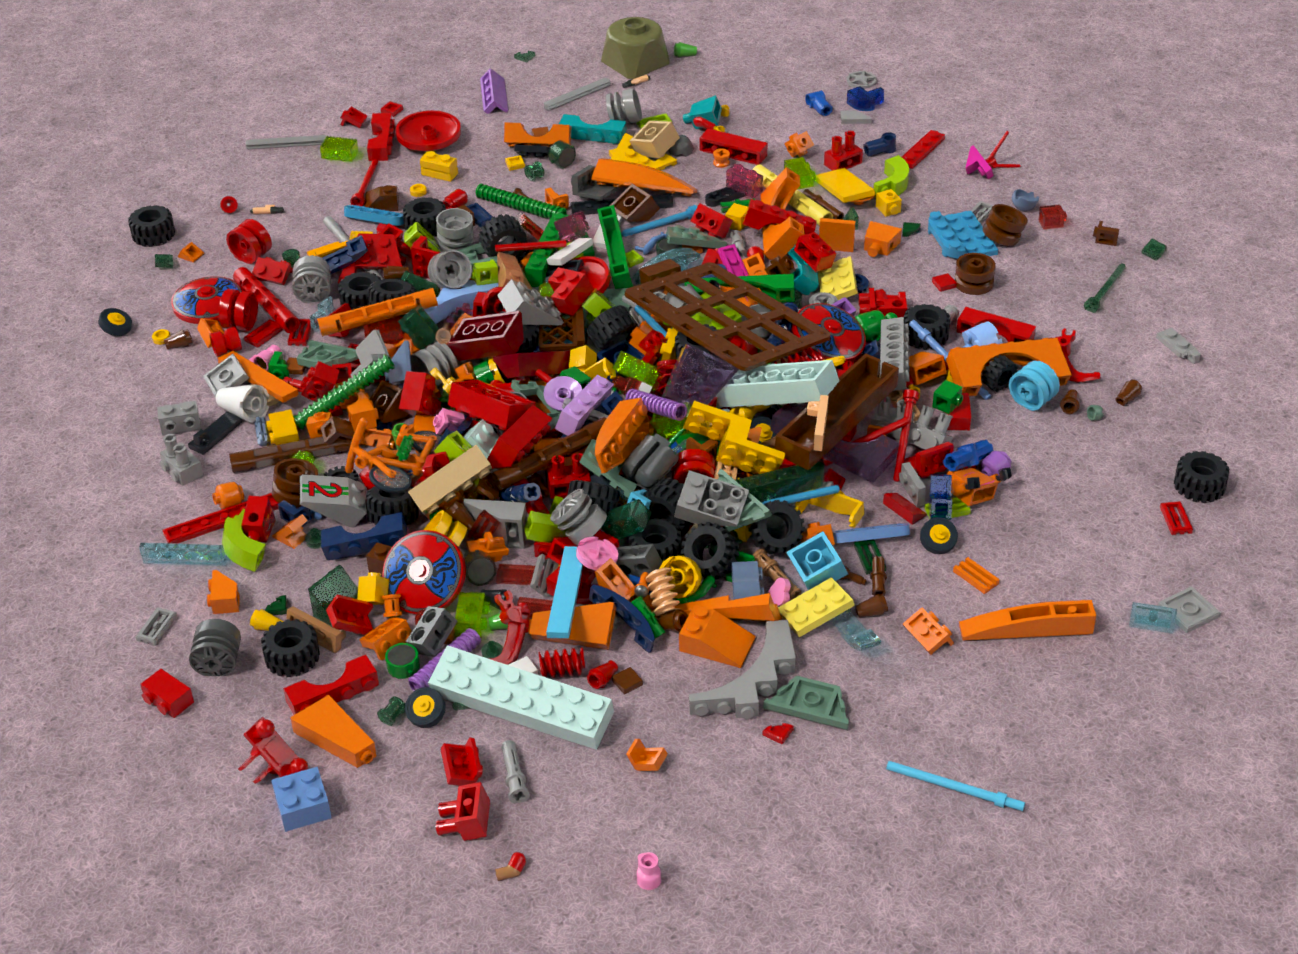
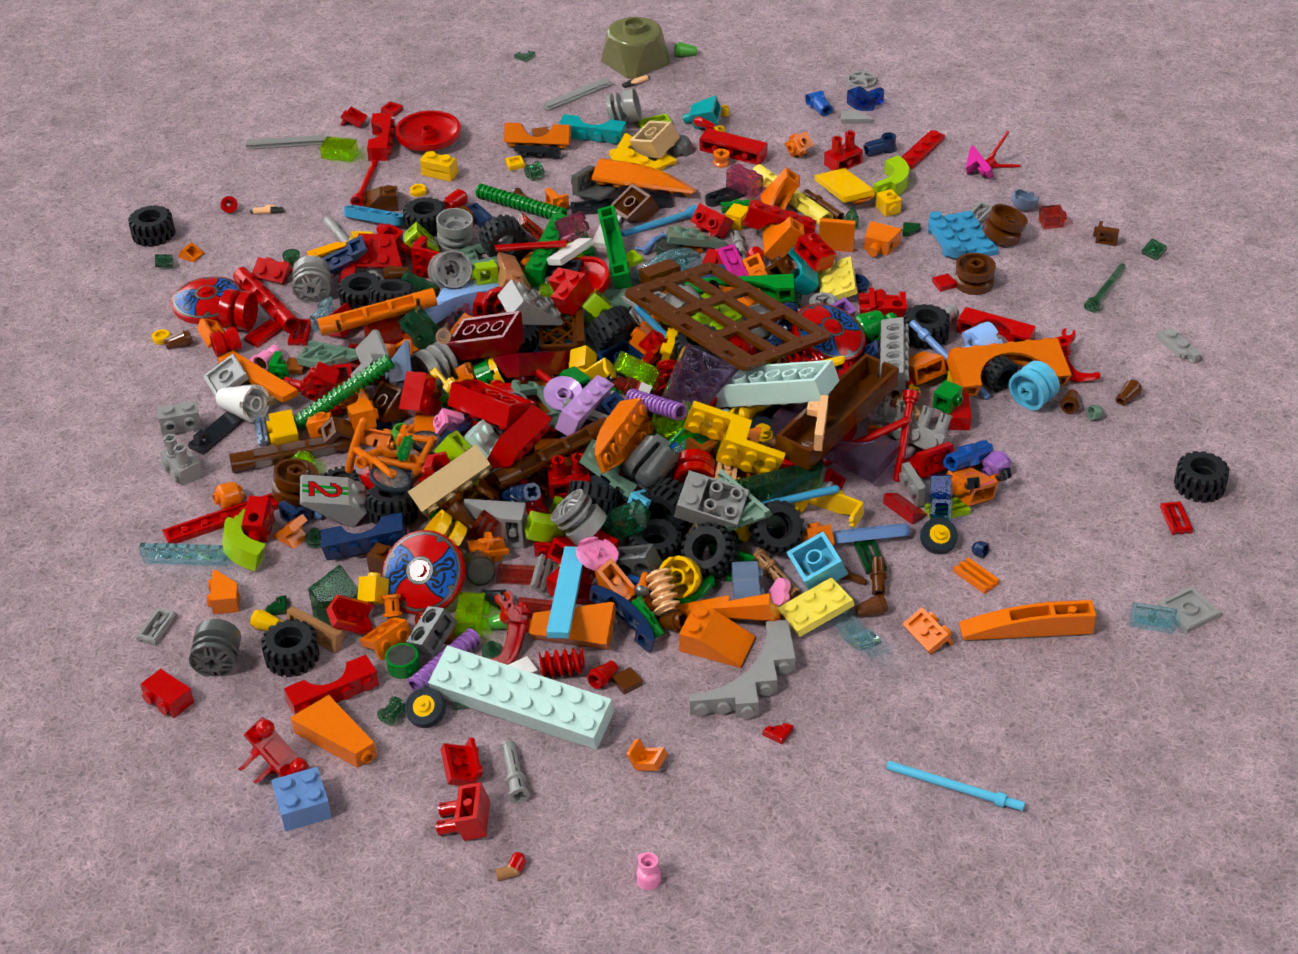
(115, 322): black wheel -> none
(249, 241): red wheel -> none
(493, 92): medium lavender panel -> none
(562, 154): clear green piece -> none
(803, 169): clear neon green brick -> none
(810, 701): sand green wing -> none
(980, 547): none -> dark blue hinge

